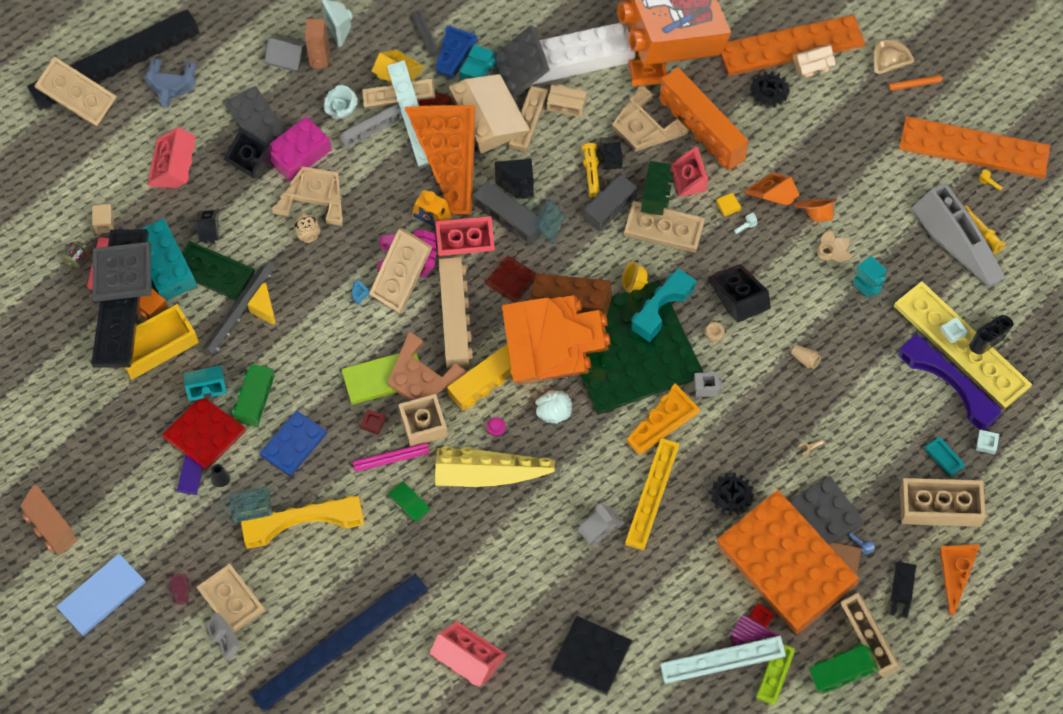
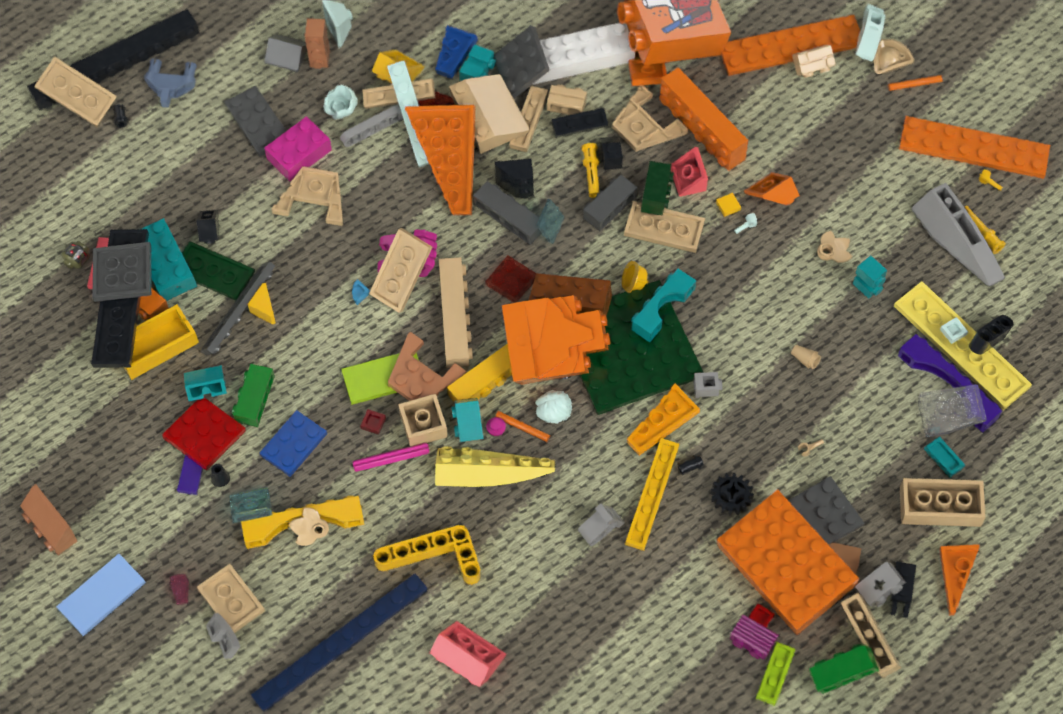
(102, 218): tan brick -> none
(120, 116): none -> black pin
(172, 159): coral slope -> none
(249, 154): black slope -> none
(306, 526): none -> tan plate
(307, 228): tan head -> none
(409, 501): green slope -> none
(425, 32): dark grey axle -> none
(431, 208): light orange torso -> none
(432, 550): none -> yellow beam
(464, 236): coral slope -> none
(468, 419): none -> teal brick
(522, 426): none -> orange bar
(579, 122): none -> black plate
(591, 655): black plate -> none
(690, 464): none -> black pin
(714, 332): tan tile -> none
(722, 659): light aqua tile -> none
(740, 293): black slope -> none
(769, 90): black gear -> none
(818, 209): orange piece -> none
(866, 547): medium blue hand -> none
(869, 586): none -> light grey brick
(870, 33): none -> light aqua slope
(950, 409): none -> clear slope
(987, 442): light aqua plate -> none

